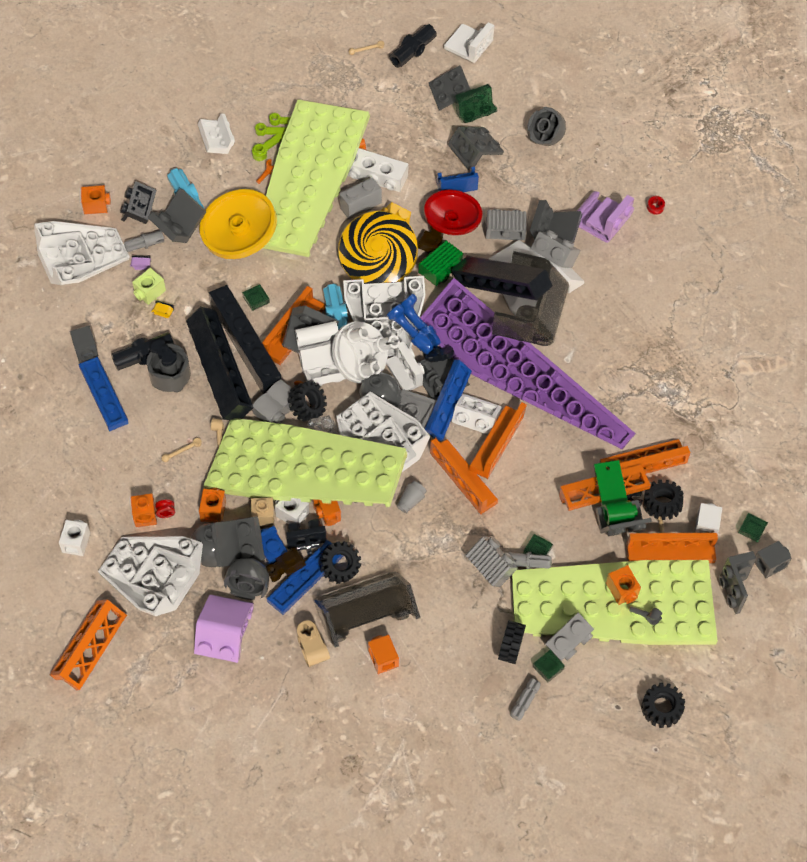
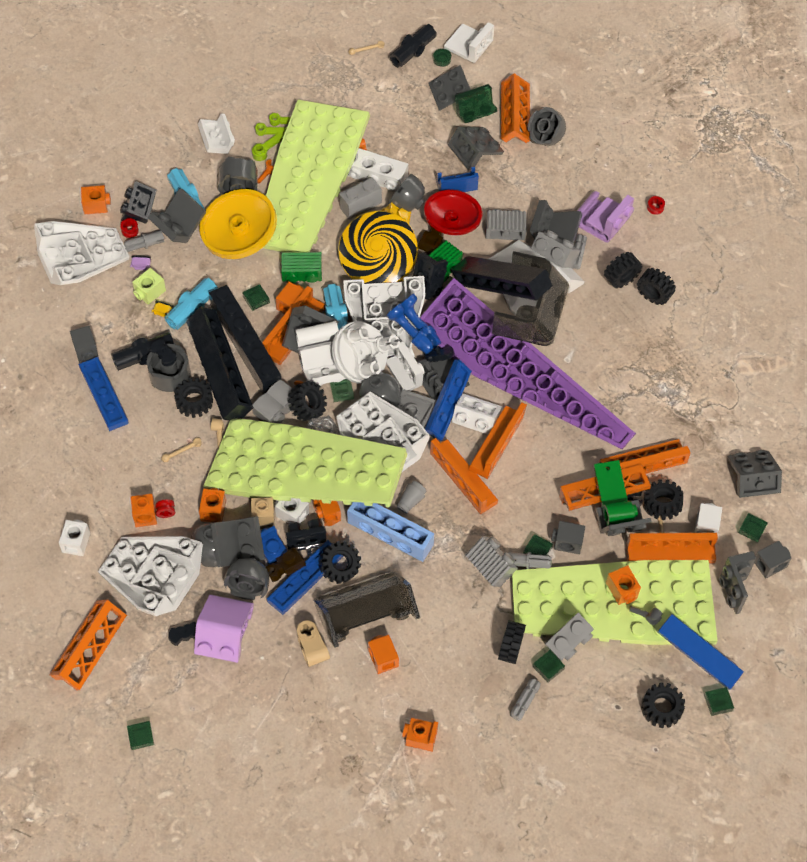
(129, 223): none -> red bush
(140, 735): none -> clear green tile
(182, 633): none -> black piece
(189, 303): none -> medium azure piece
(193, 407): none -> black tyre
(237, 174): none -> dark grey brick
(288, 297): none -> orange brick
(301, 266): none -> green brick
(342, 390): none -> clear green tile
(391, 529): none -> light blue brick
(409, 194): none -> dark grey cylinder
(421, 741): none -> orange brick
(433, 273): none -> black bracket
(442, 57): none -> clear green tile
(512, 107): none -> orange fence
(568, 537): none -> dark grey brick
(580, 244): none -> light grey axle
(623, 270): none -> black tyre
(656, 286): none -> black tyre
(700, 652): none -> blue tile
(719, 701): none -> clear green tile
(756, 473): none -> dark grey bracket

